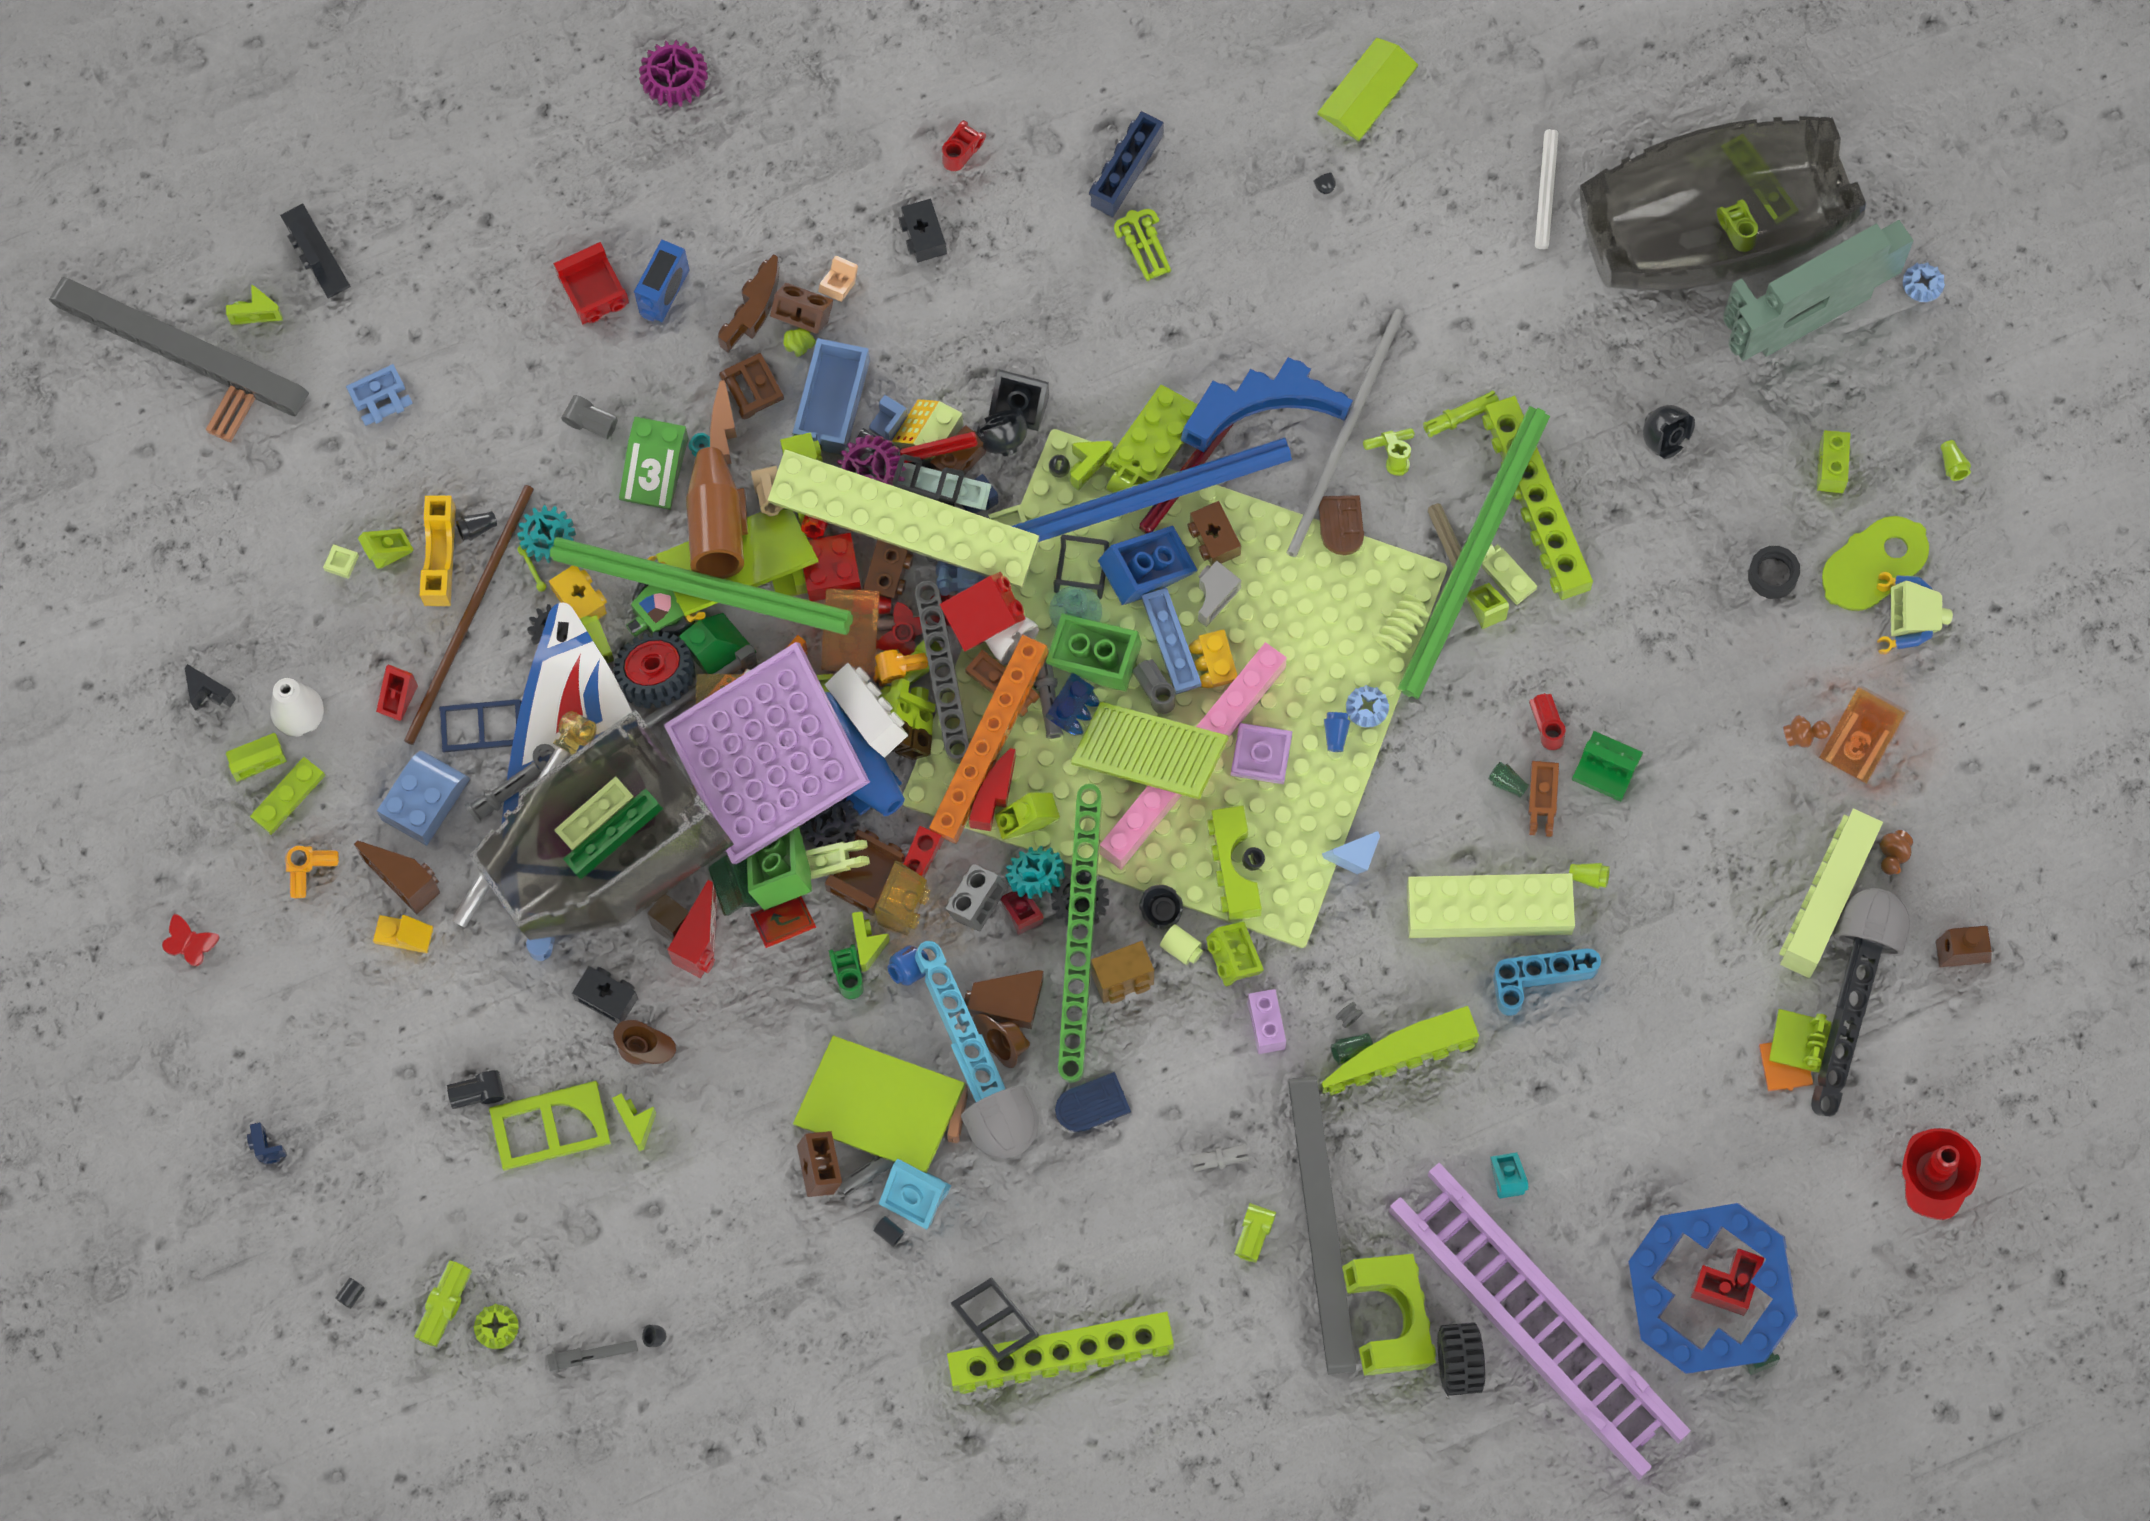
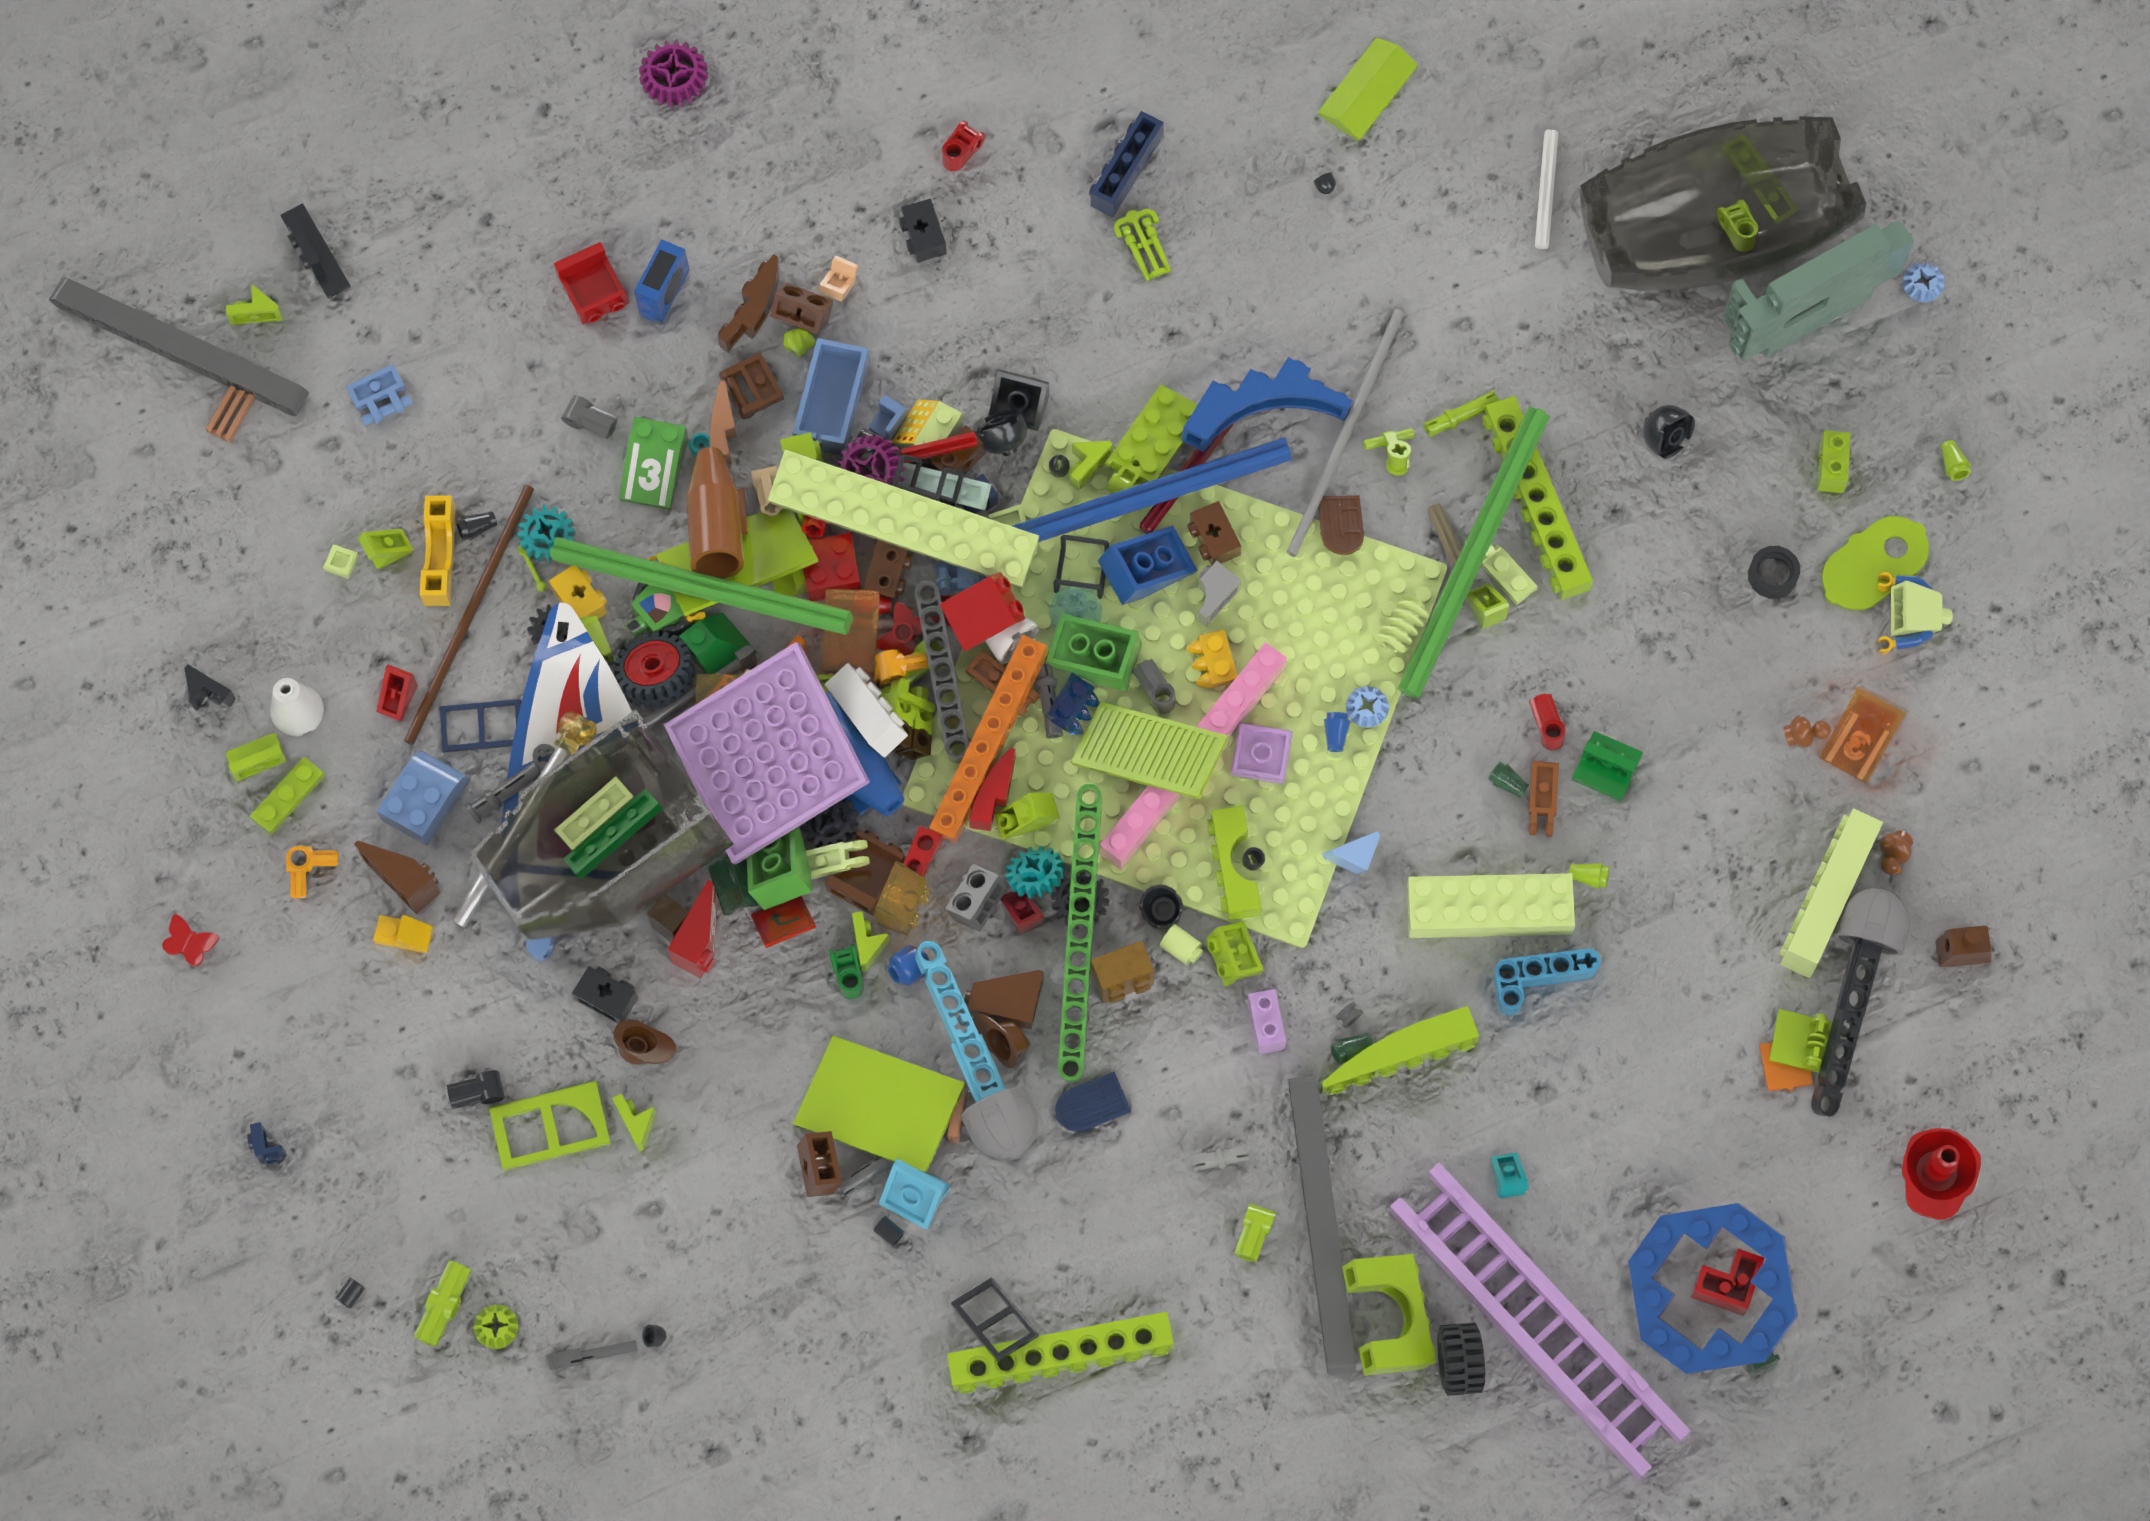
(1171, 641): medium blue plate -> none

